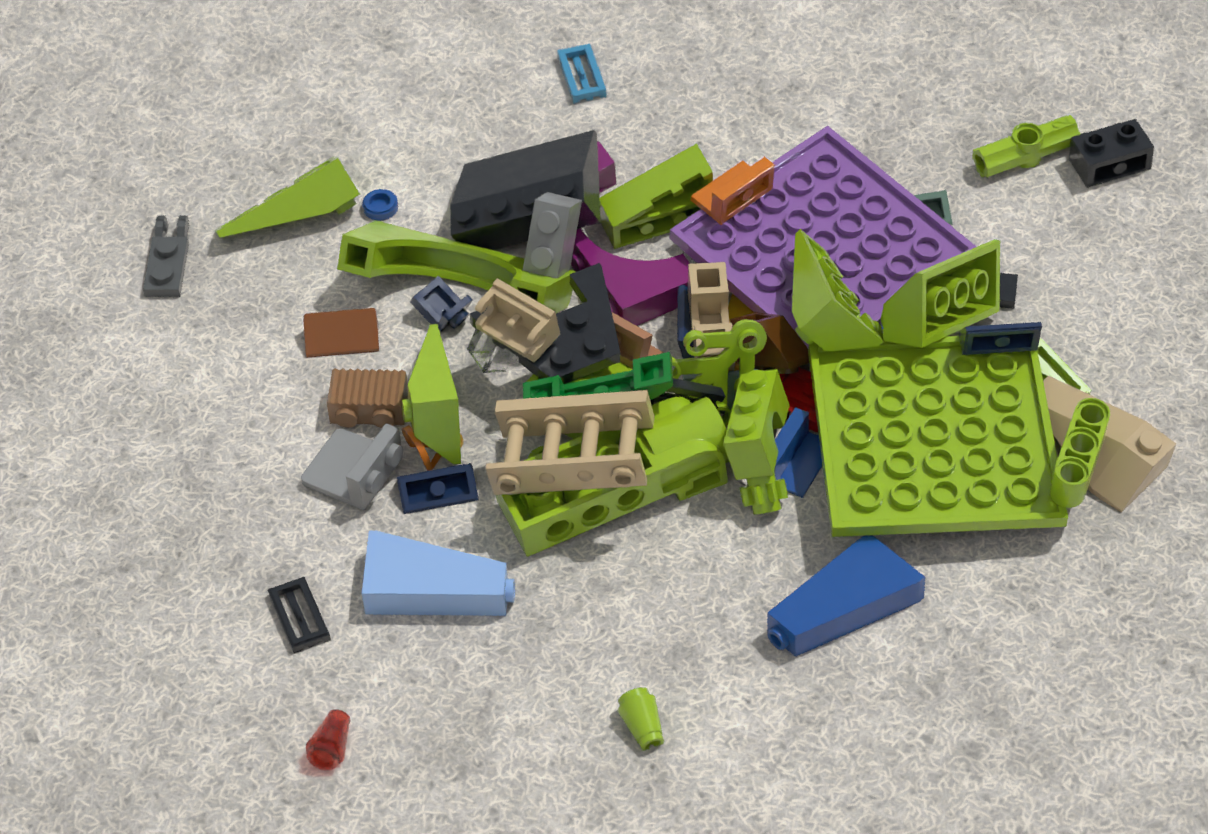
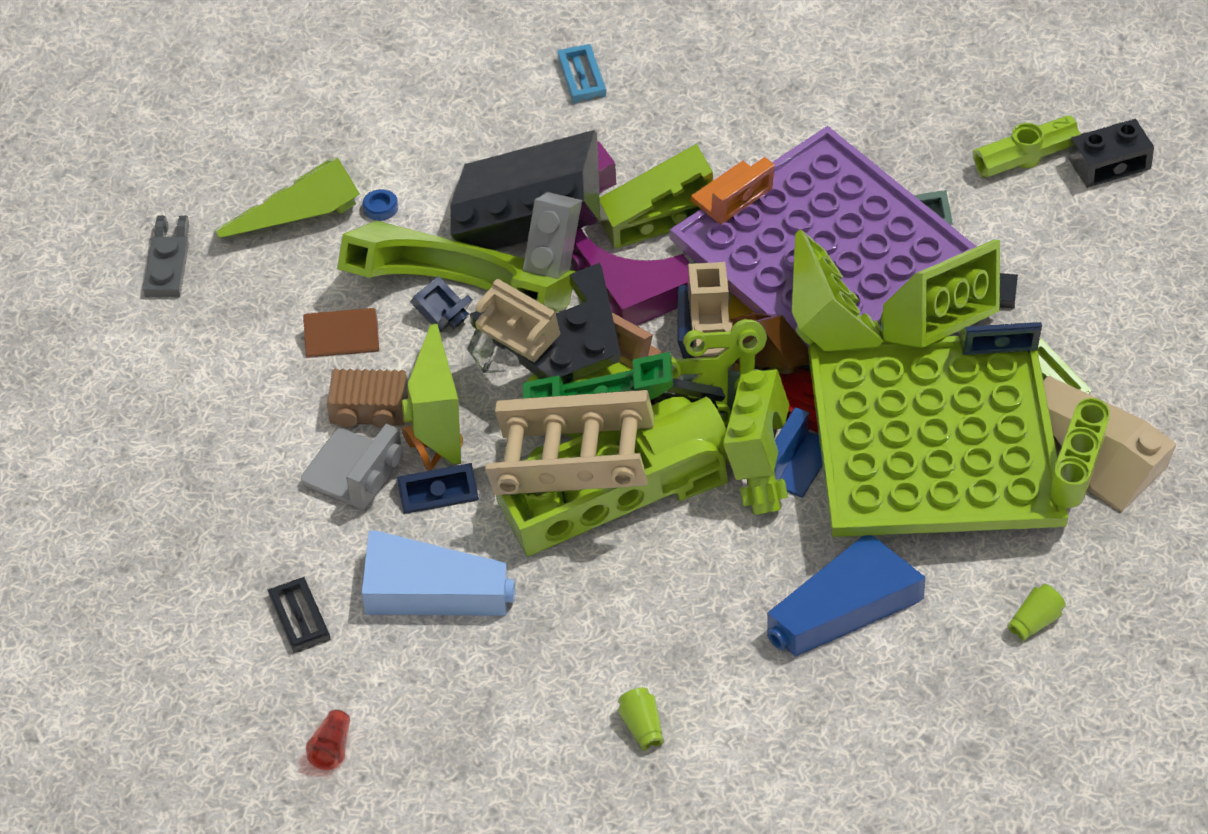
(1037, 611): none -> lime cone

